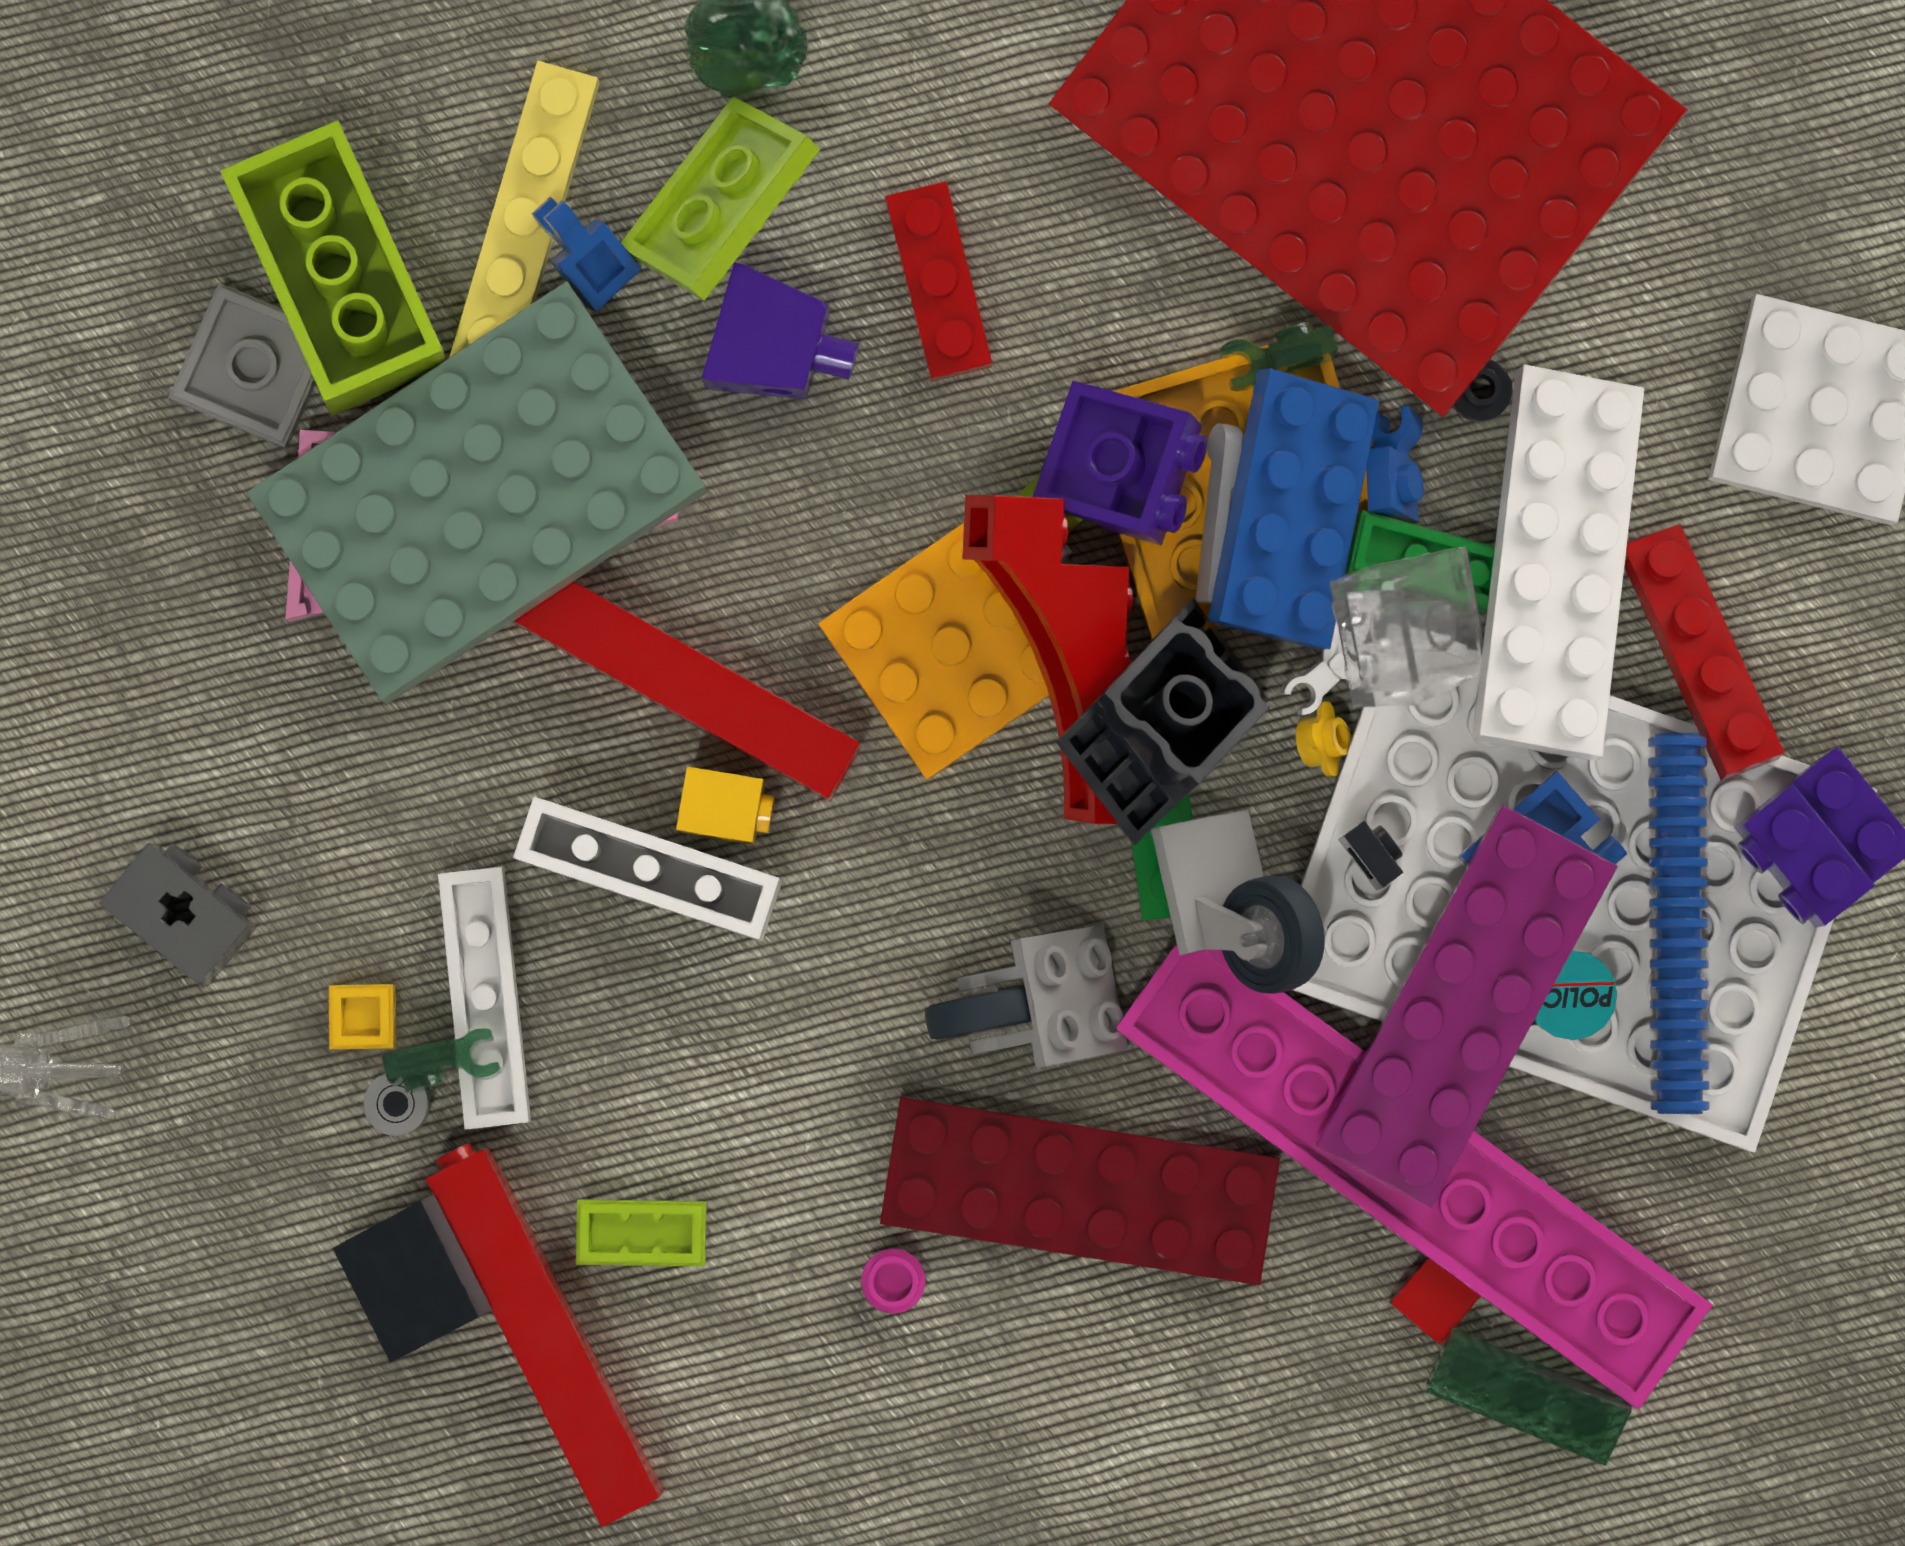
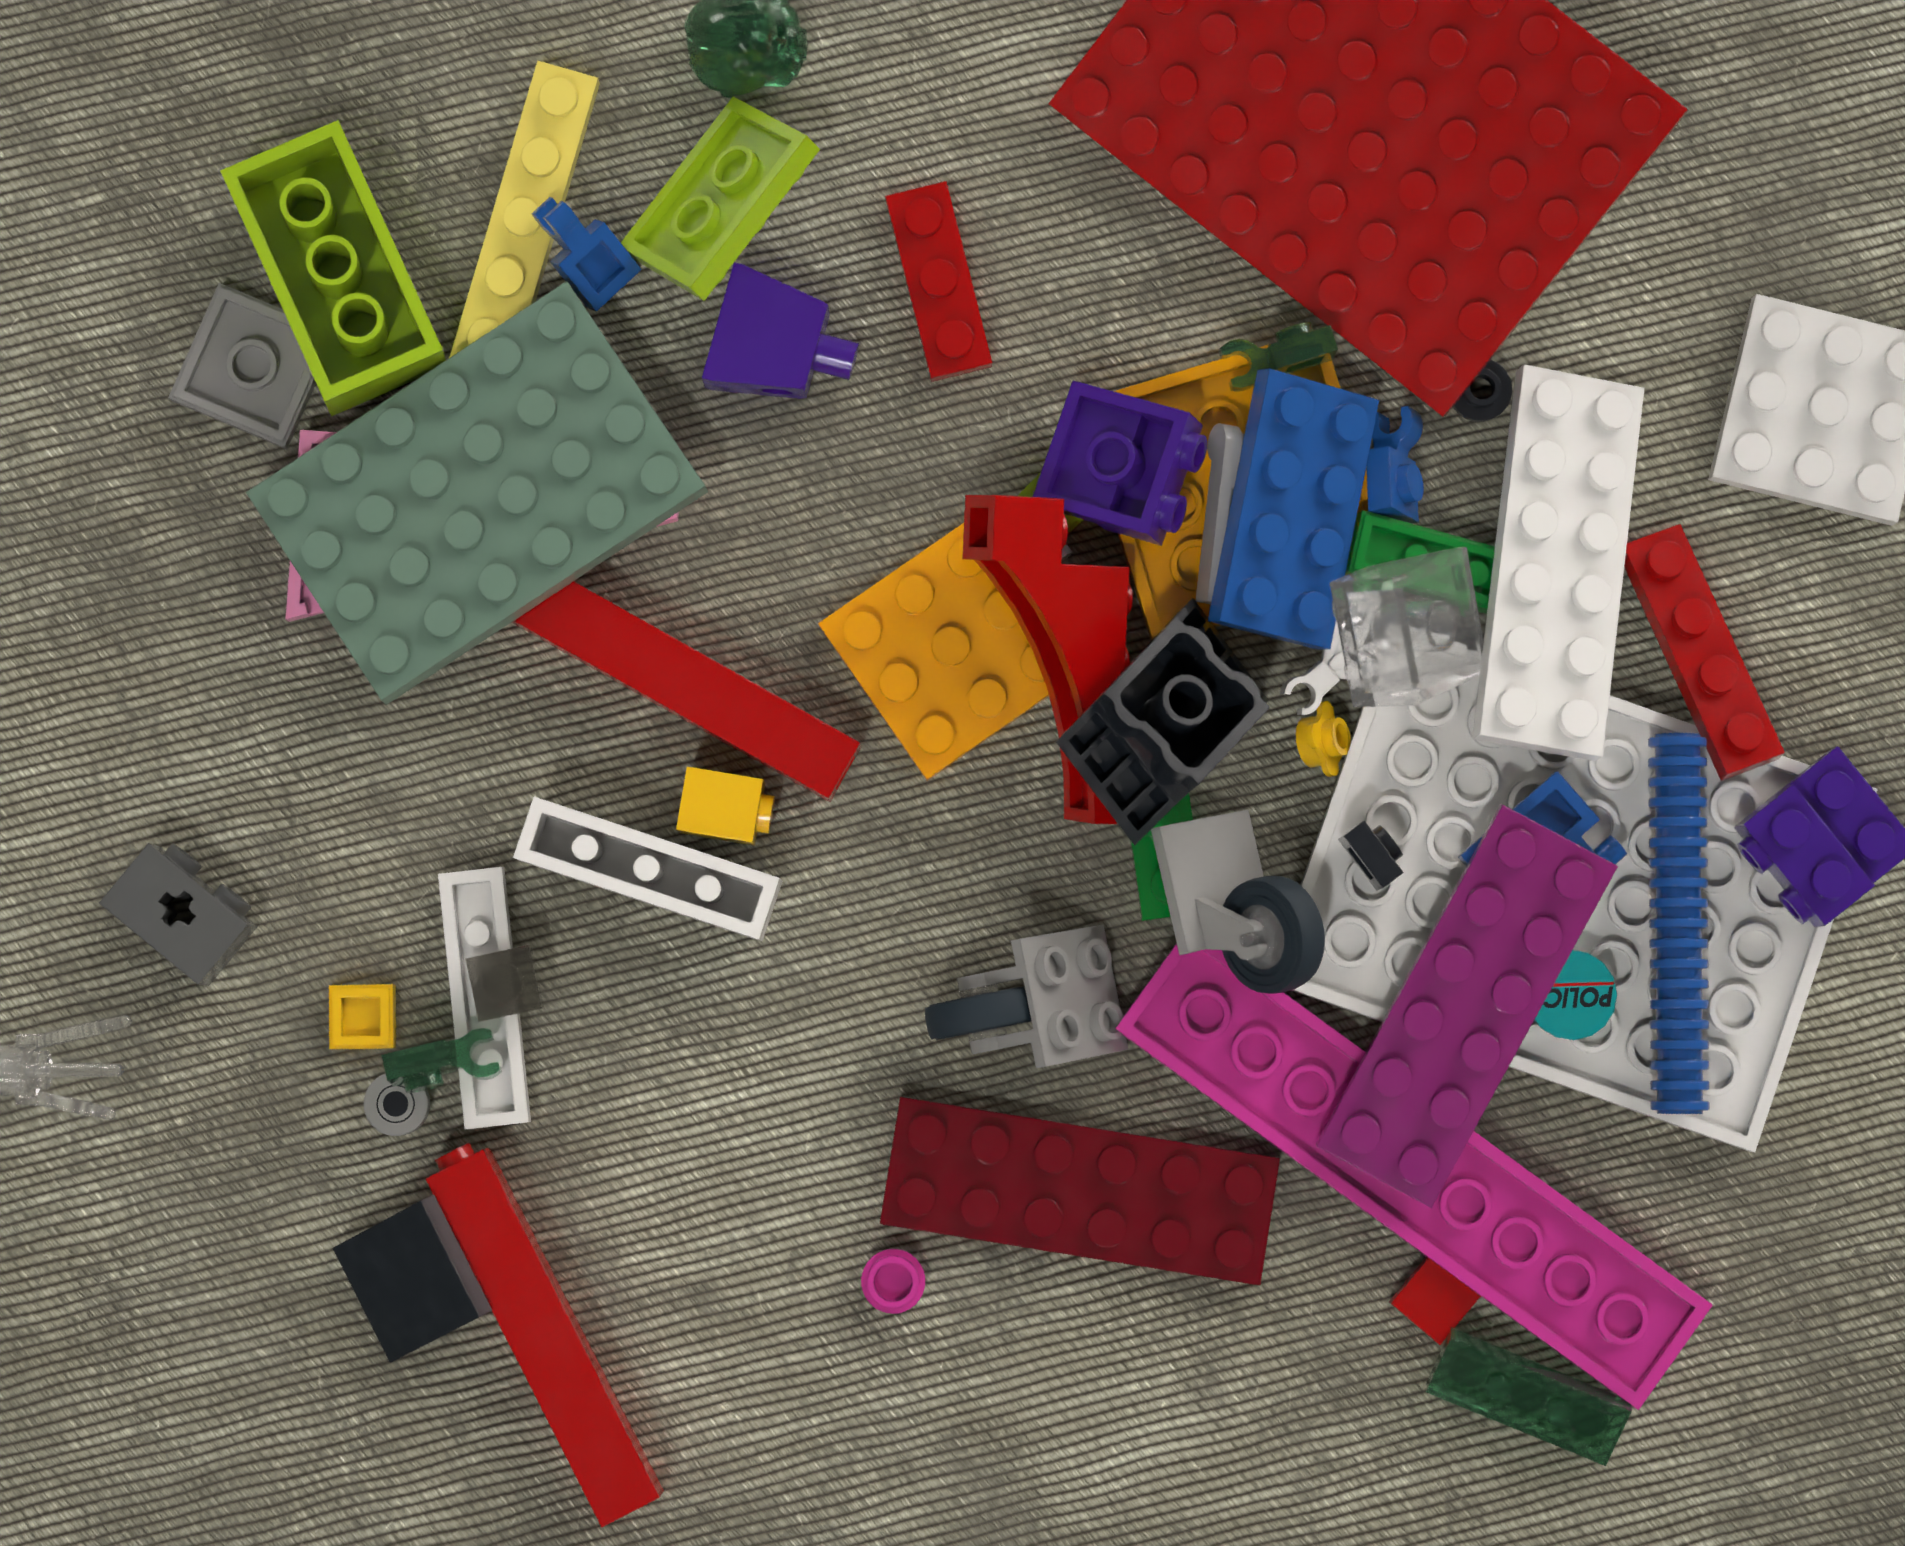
(504, 983): none -> clear smoke plate
(641, 1232): lime plate -> none

